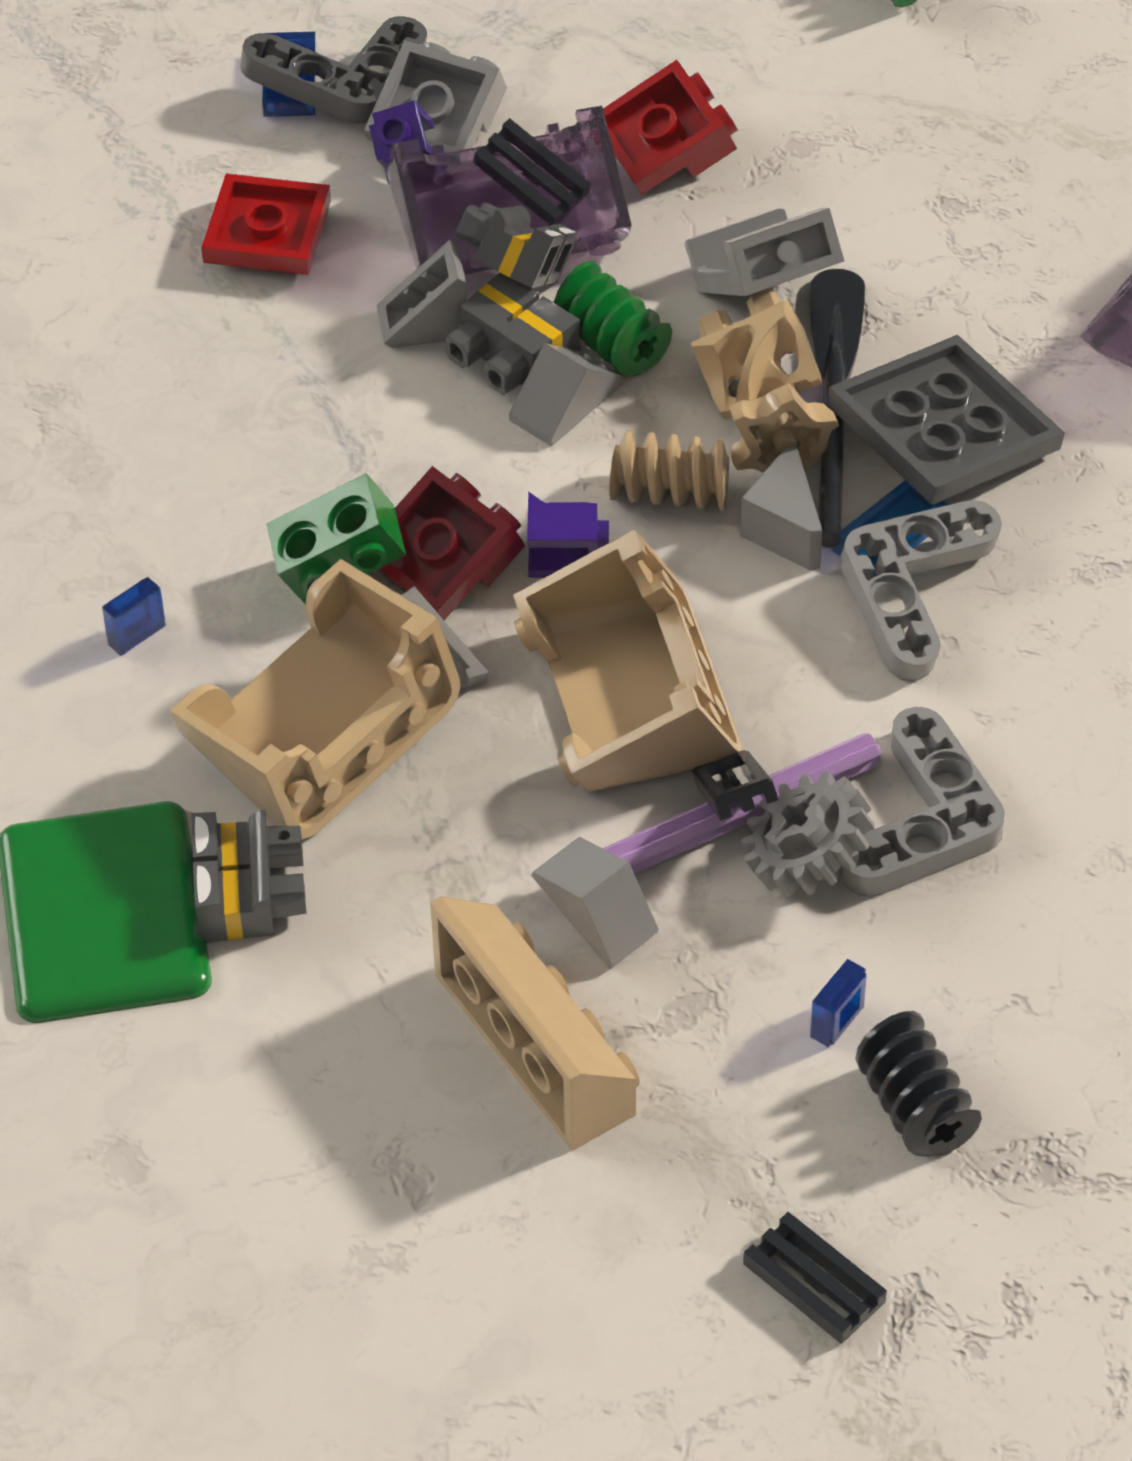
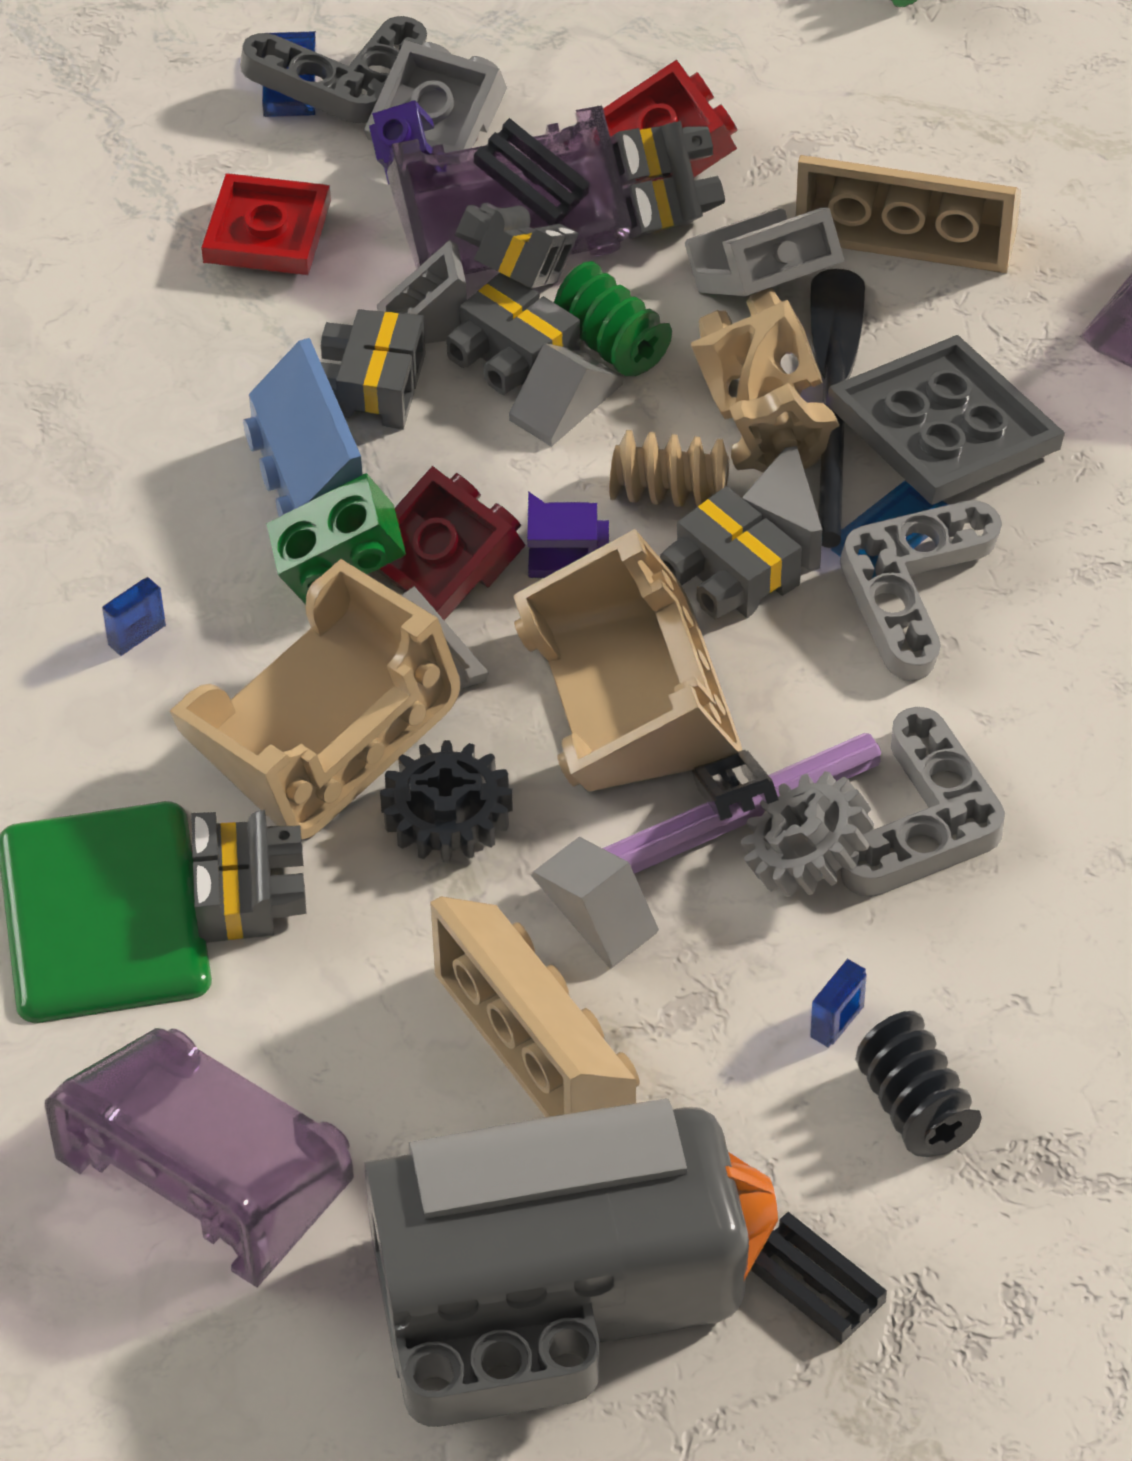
(204, 1143): none -> clear purple windscreen
(300, 431): none -> medium blue slope
(378, 363): none -> dark grey hips
(446, 801): none -> black gear
(554, 1242): none -> dark grey piece
(667, 155): none -> dark grey hips
(733, 555): none -> dark grey hips
(912, 212): none -> tan slope

